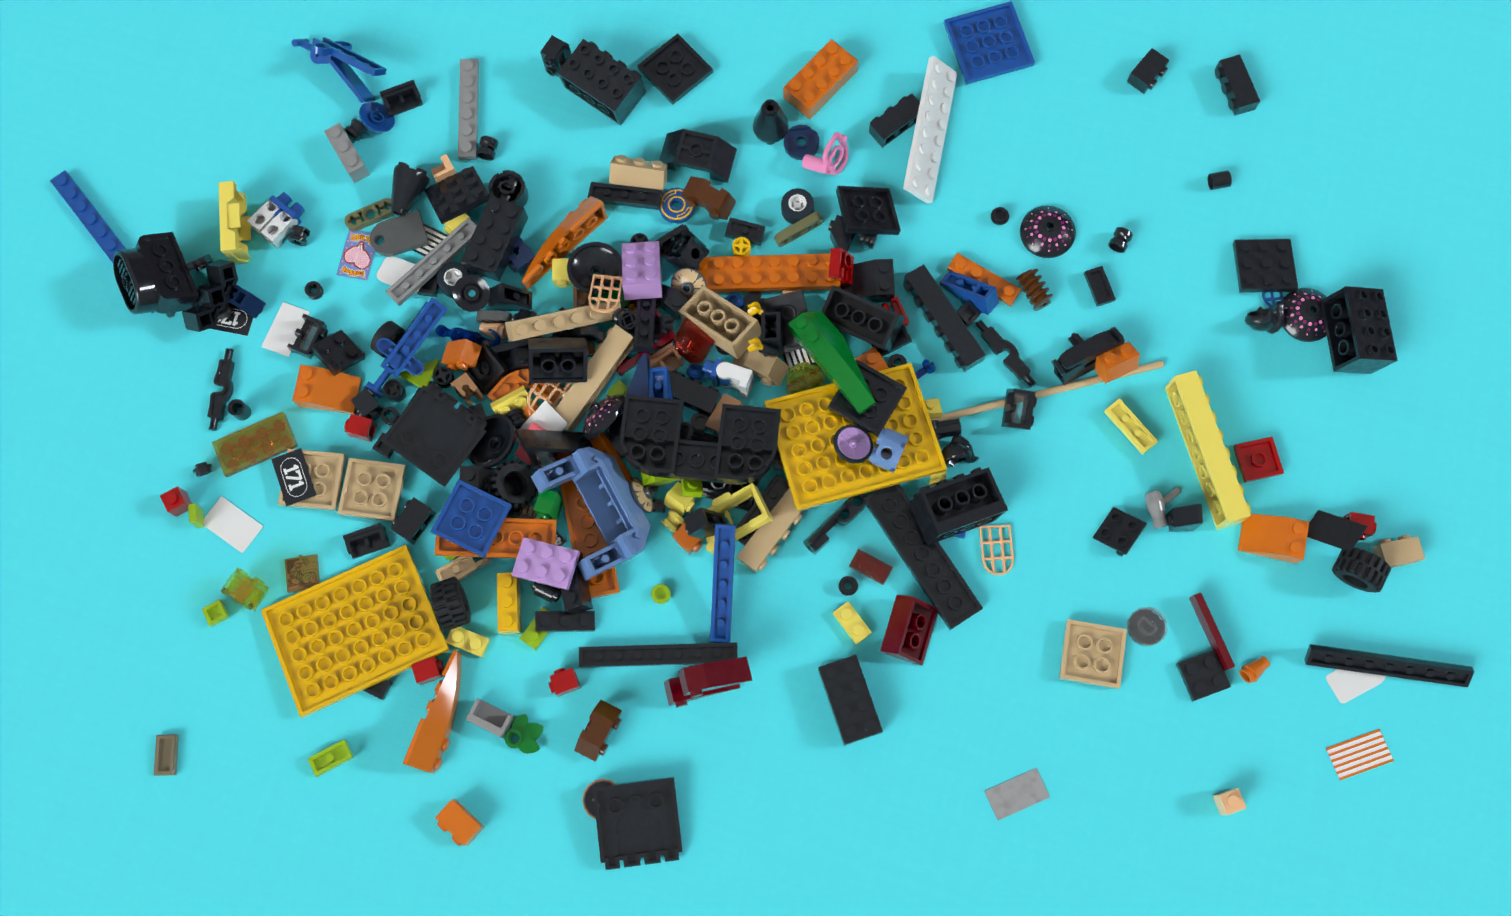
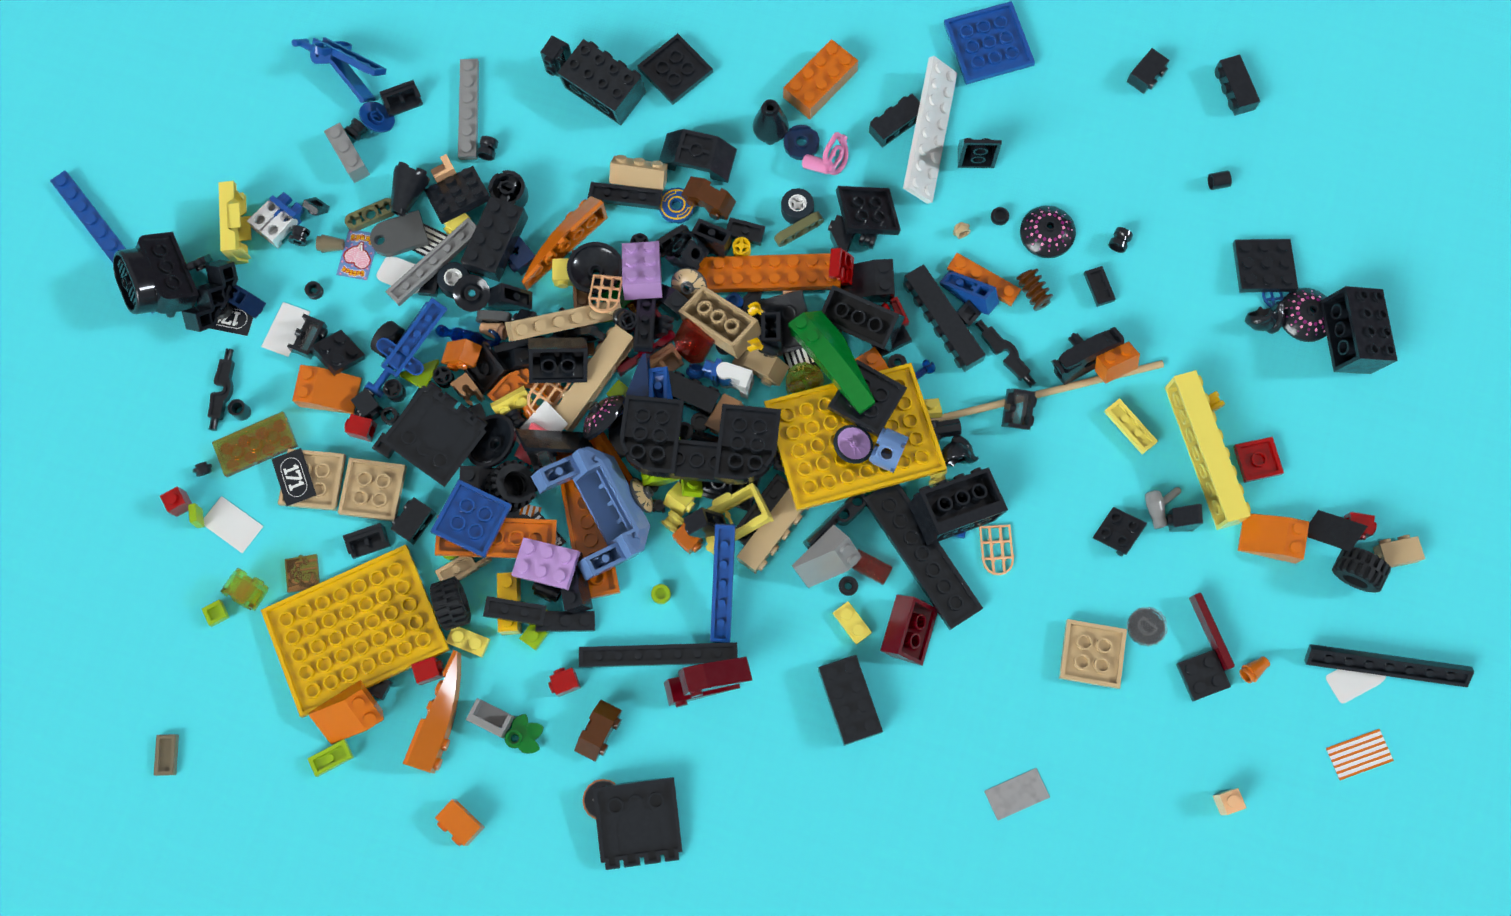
(315, 206): none -> black plate
(328, 243): none -> dark tan cone
(347, 713): none -> orange slope
(514, 611): none -> black plate
(548, 505): green brick -> none
(715, 238): none -> black brick
(827, 558): none -> light grey slope
(961, 230): none -> tan plate
(978, 153): none -> black slope
(1215, 402): none -> yellow wheel

